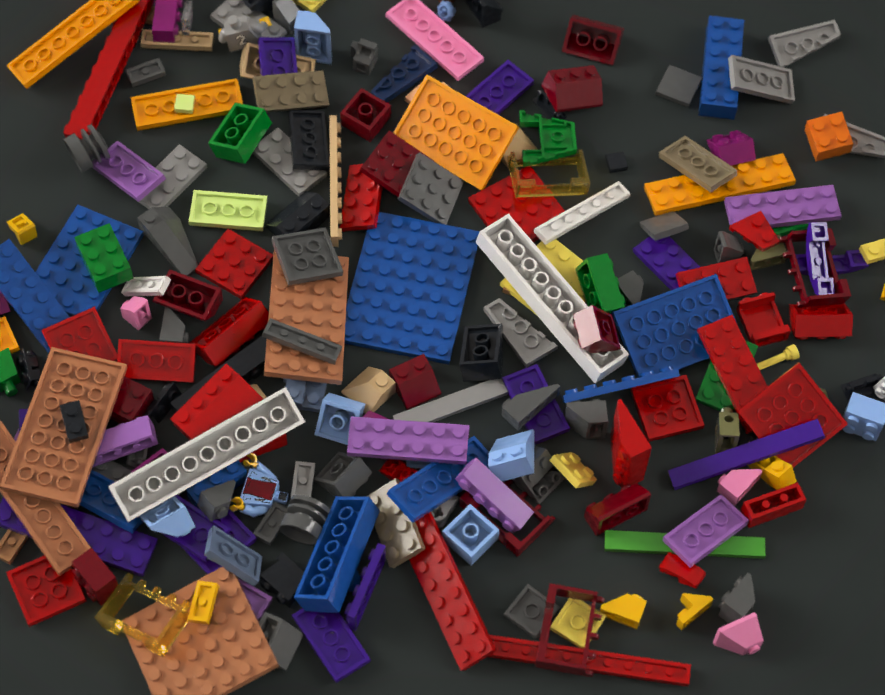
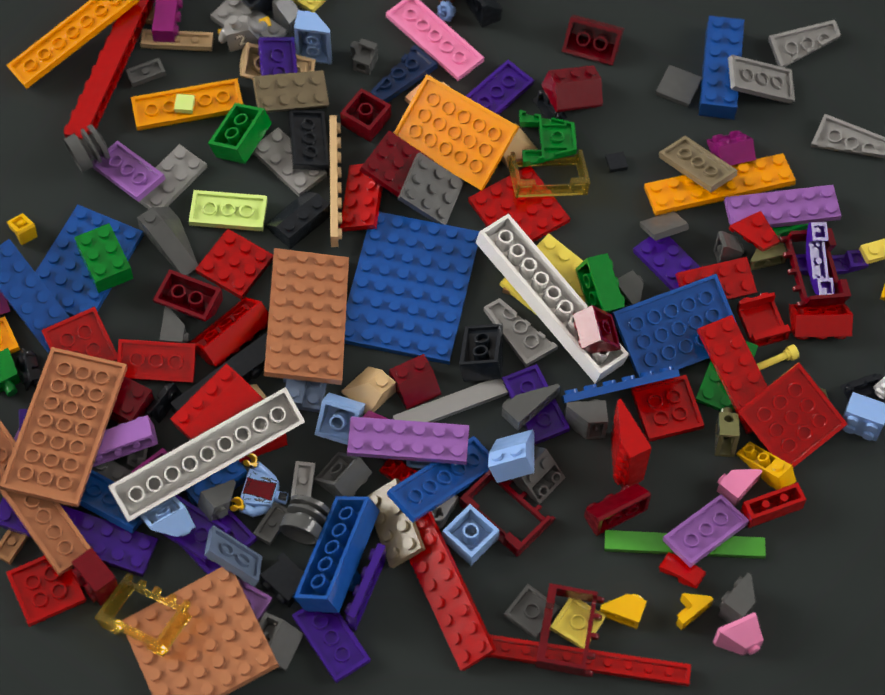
(74, 421): black plate -> none
(136, 312): bright pink slope -> none
(146, 286): white tile -> none
(187, 18): clear tile -> none
(203, 602): yellow plate -> none
(302, 341): dark grey plate -> none
(307, 256): dark grey plate -> none
(494, 495): medium lavender brick -> none
(573, 469): light yellow plate -> none
(581, 212): white tile -> none
(746, 454): dark purple tile -> none
(828, 136): orange brick -> none

